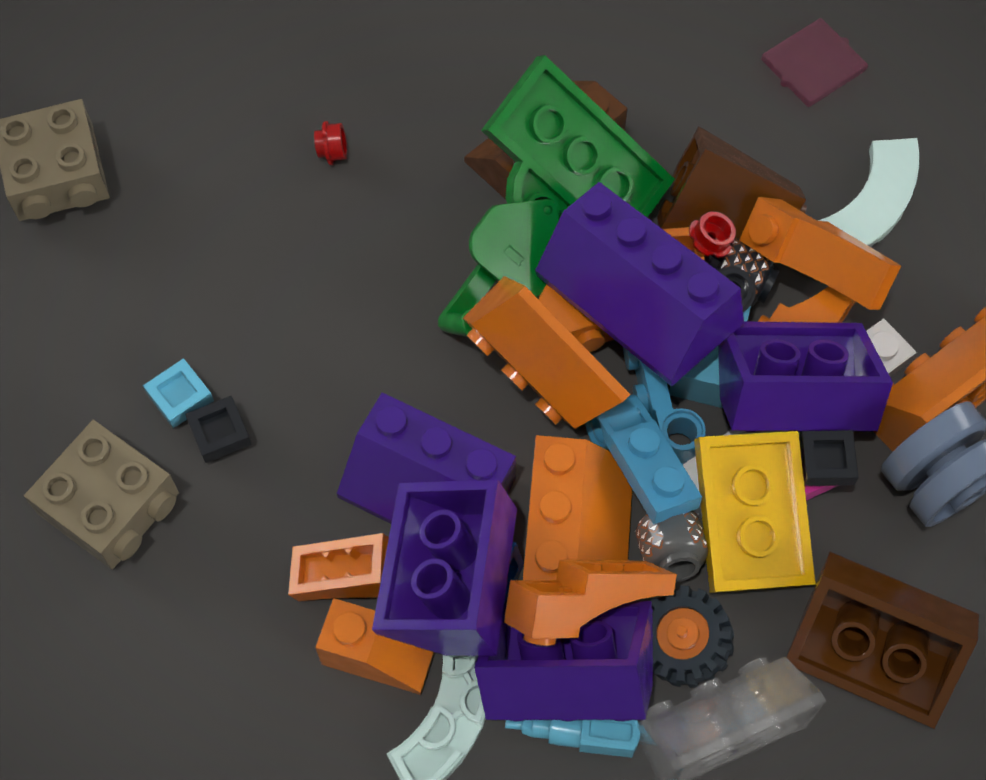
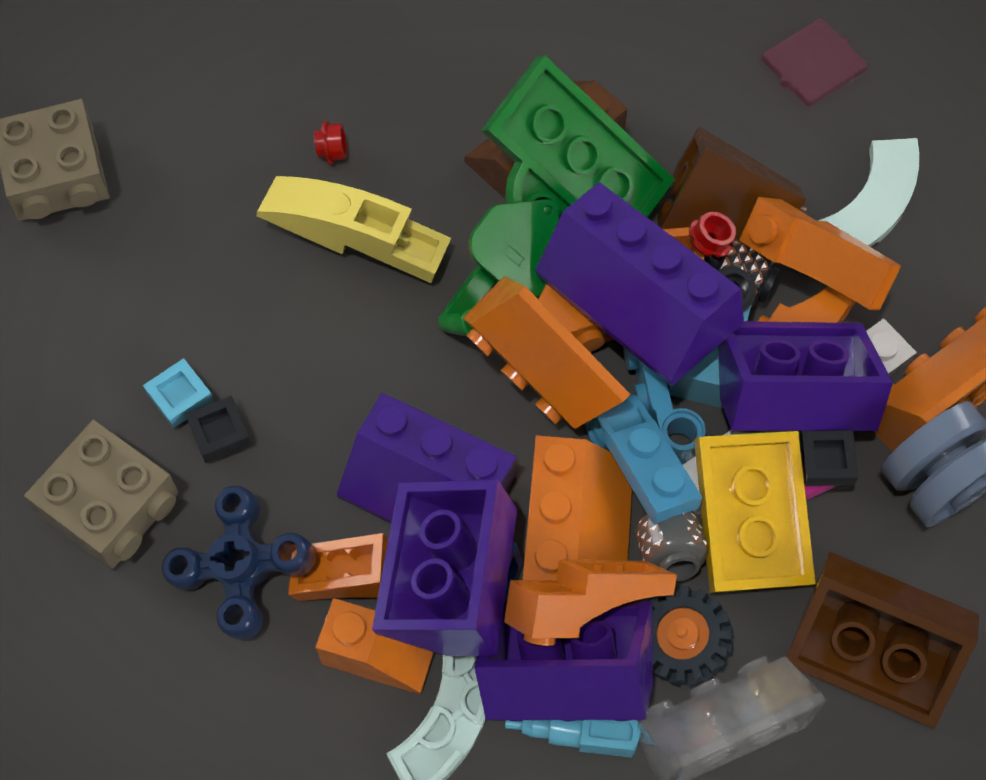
(248, 572): none -> dark blue gear
(357, 219): none -> light yellow slope

